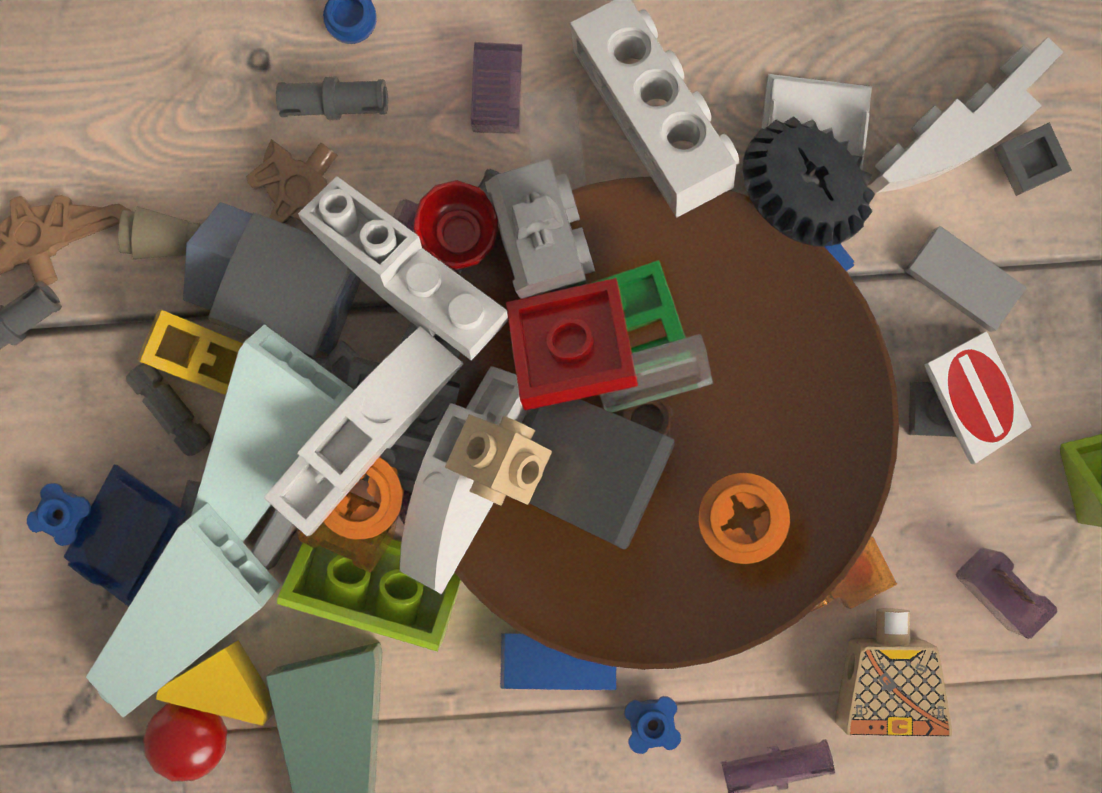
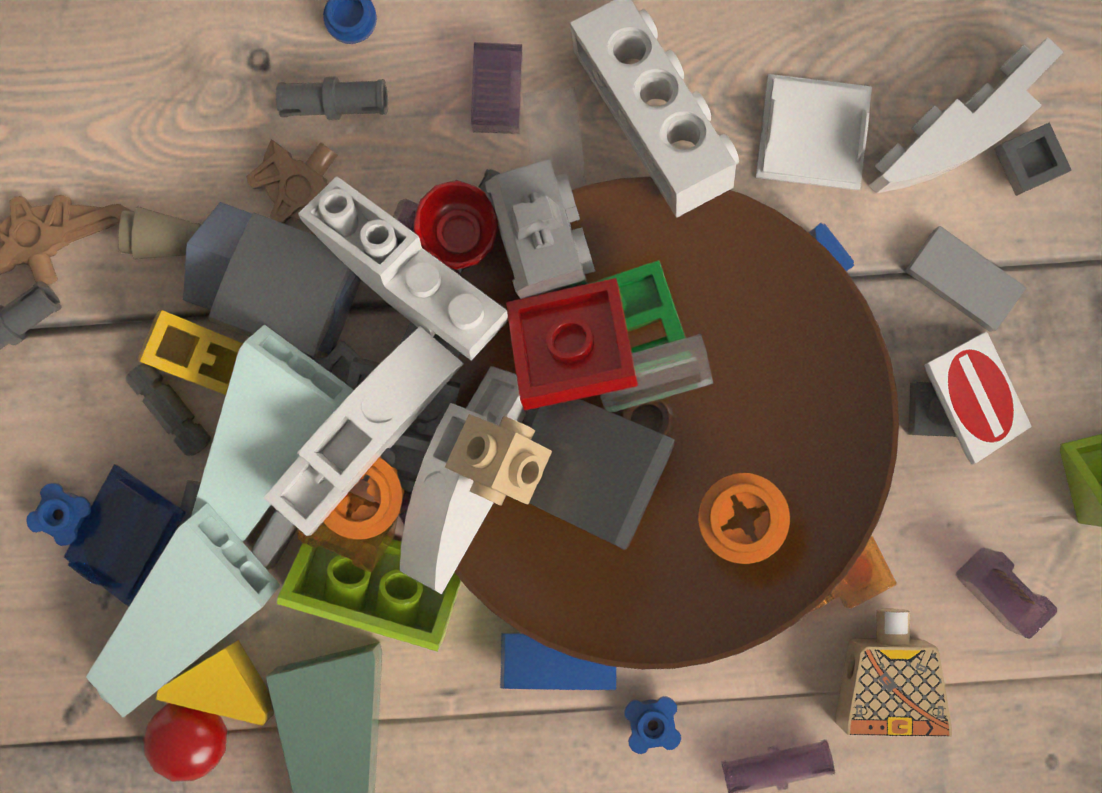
(803, 210): black gear -> none

